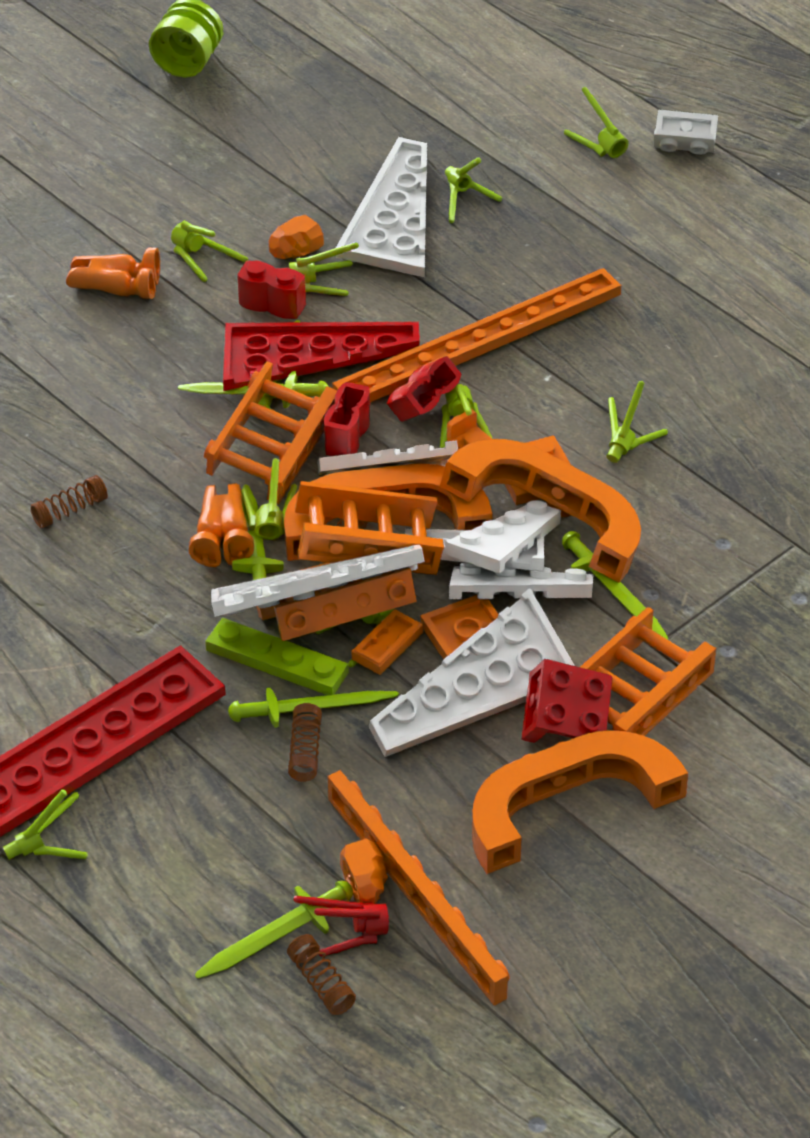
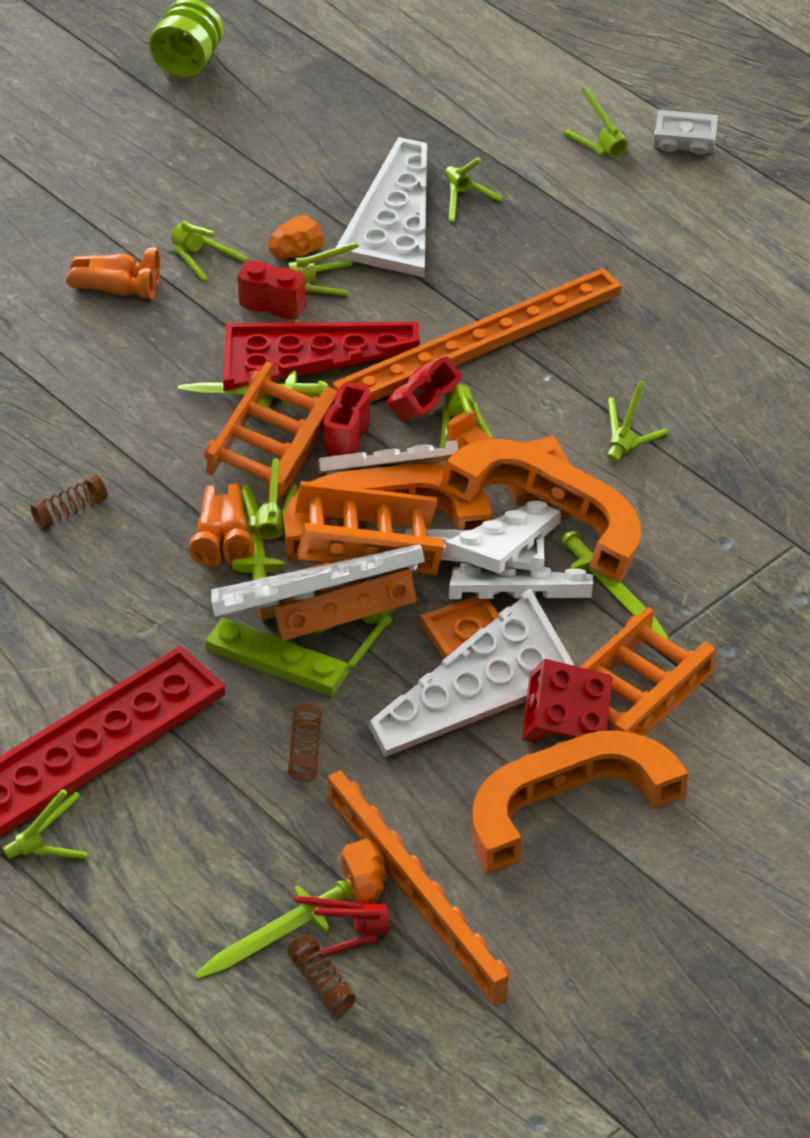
(273, 707): lime sword -> none
(387, 641): orange plate -> none

